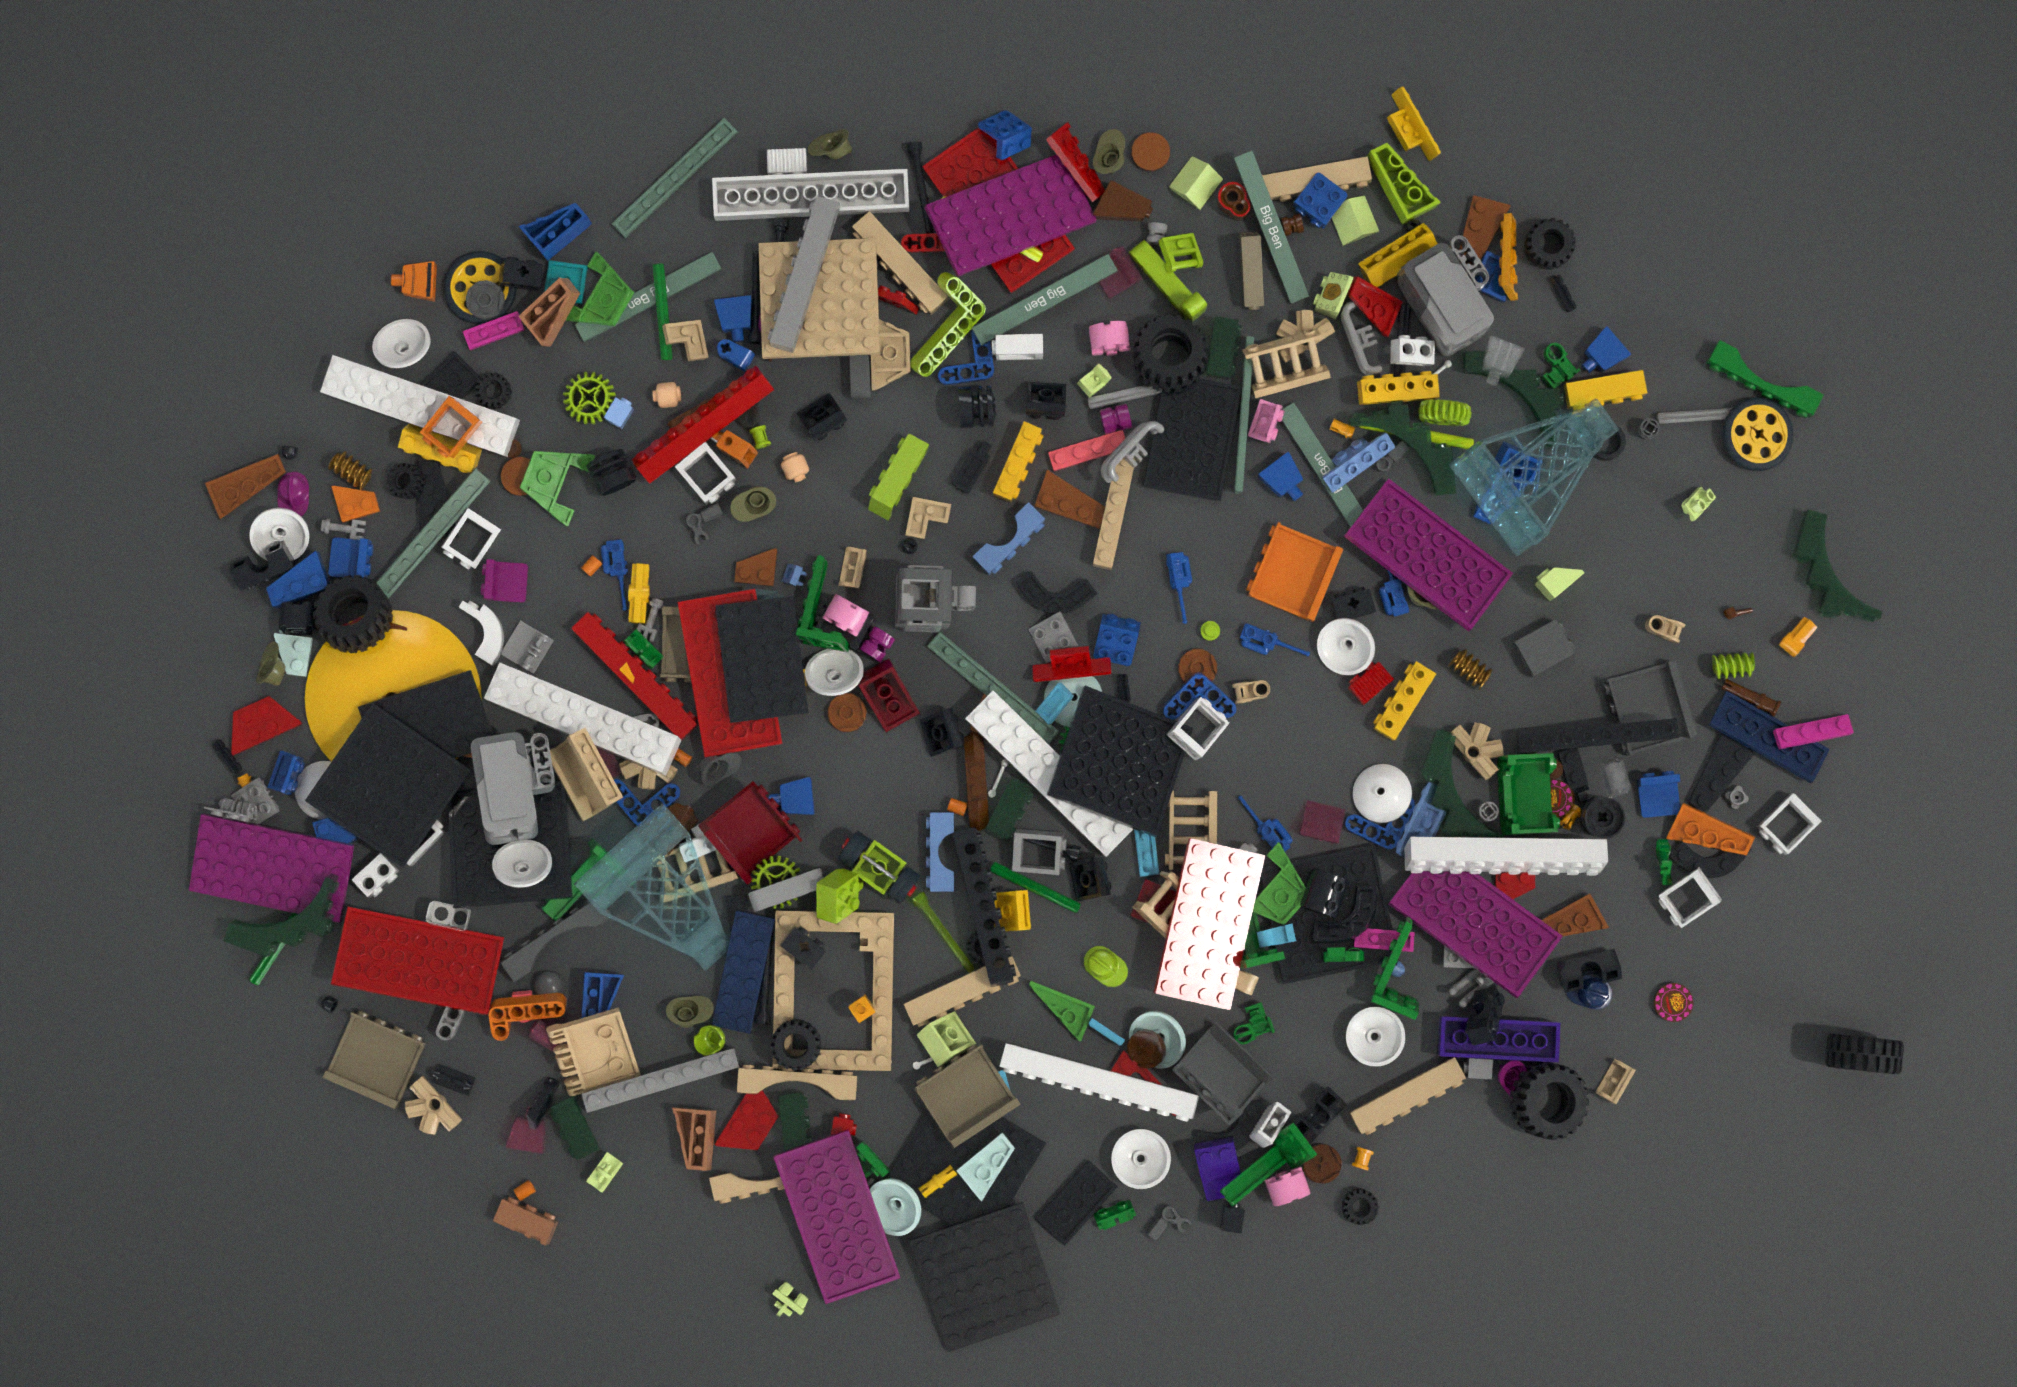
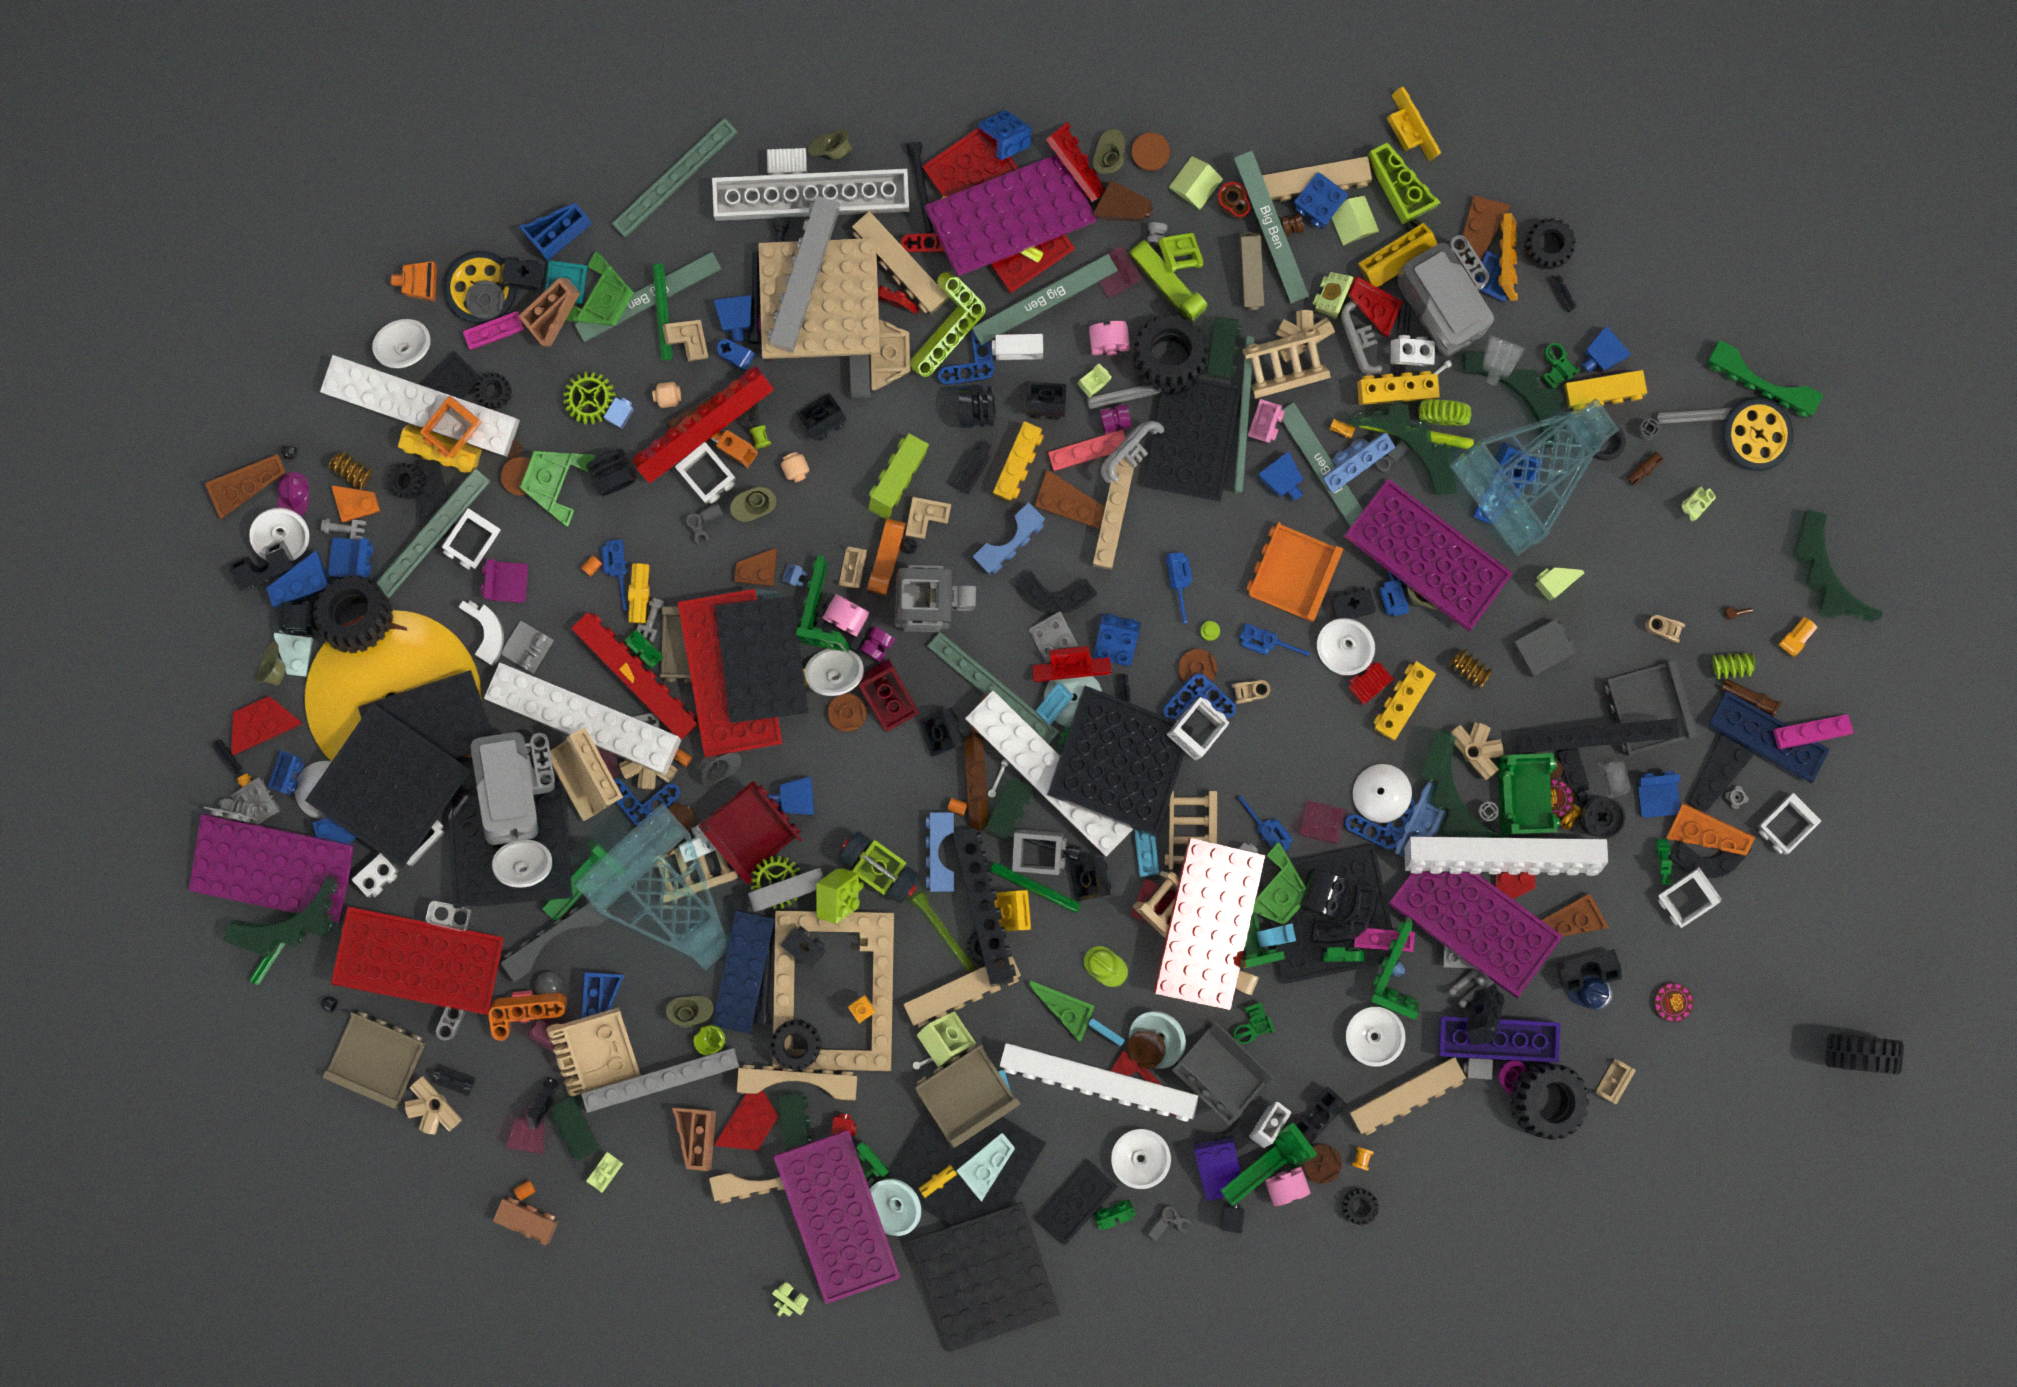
(886, 557): none -> orange beam
(1645, 468): none -> reddish brown pin

